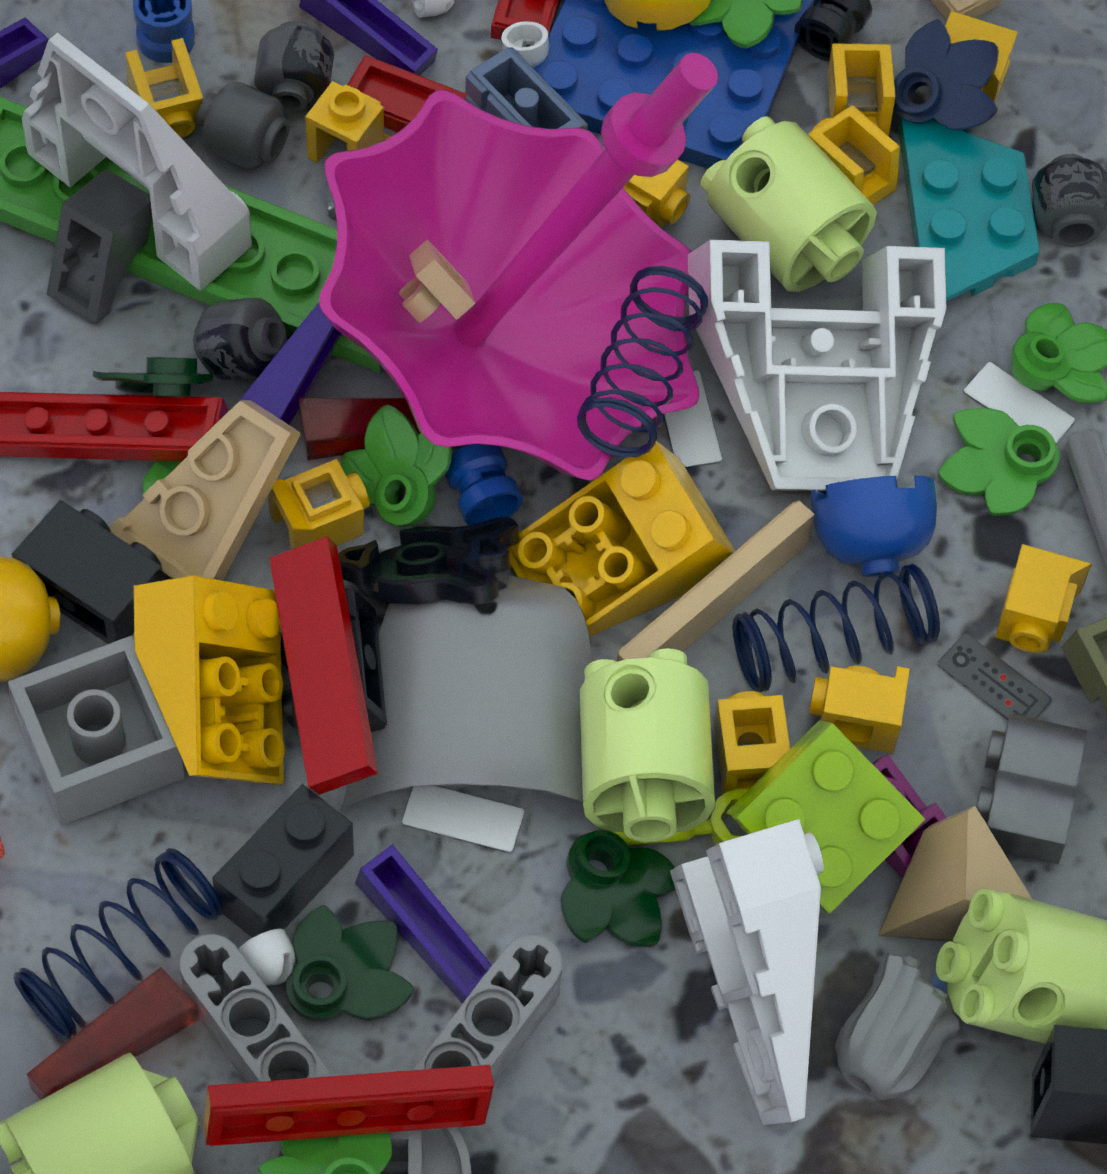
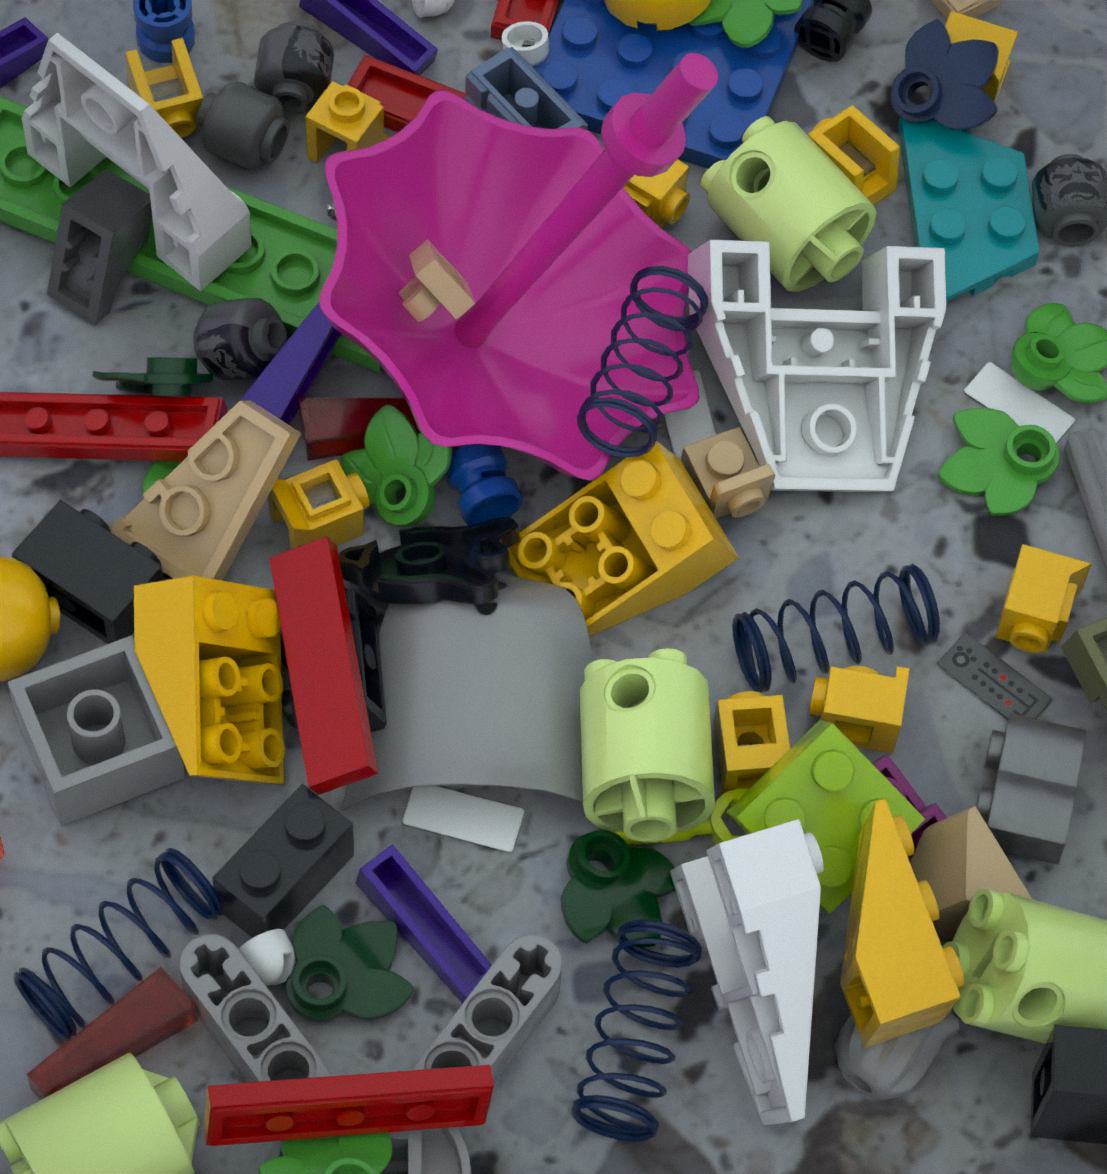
(627, 1130): none -> dark blue piece
(725, 585): tan tile -> none
(728, 474): none -> tan bracket
(862, 78): yellow window -> none
(875, 521): blue cylinder -> none
(892, 958): none -> yellow slope

